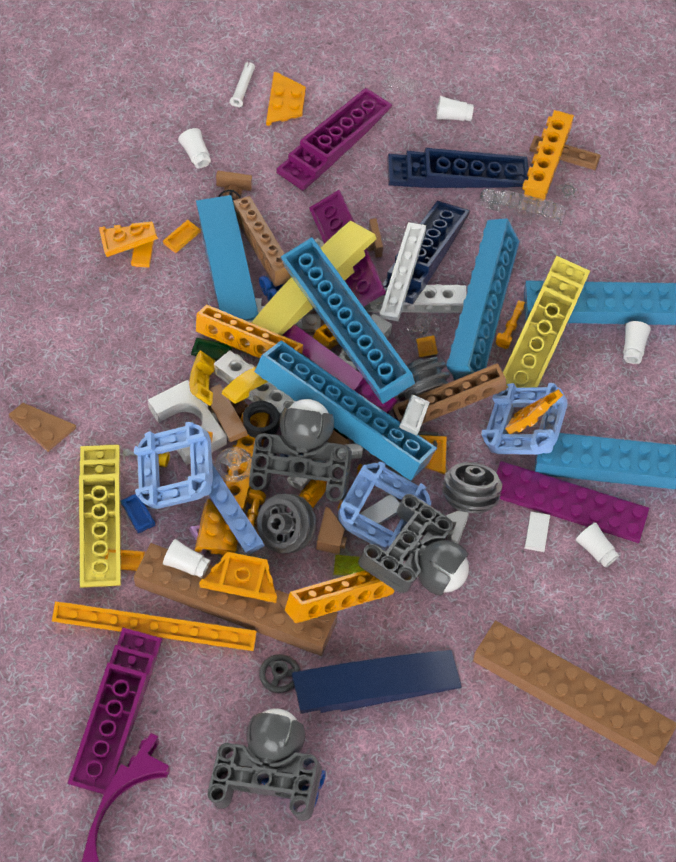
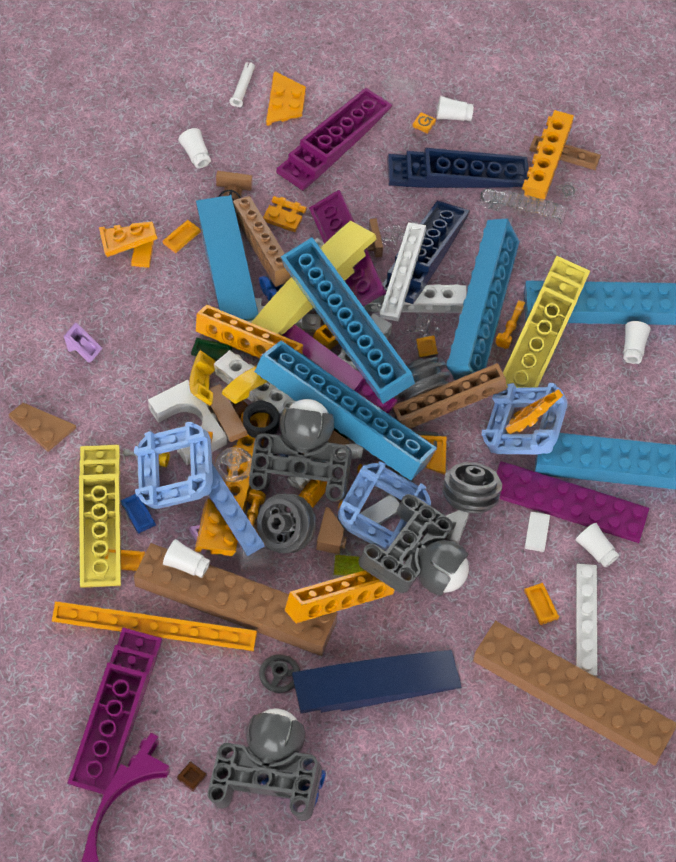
(82, 342): none -> lavender slope
(191, 776): none -> reddish brown tile
(241, 576): light orange wing -> none
(283, 218): none -> light orange plate
(414, 414): white tile -> none
(424, 122): none -> light orange tile
(541, 603): none -> light orange tile
(586, 618): none -> white plate

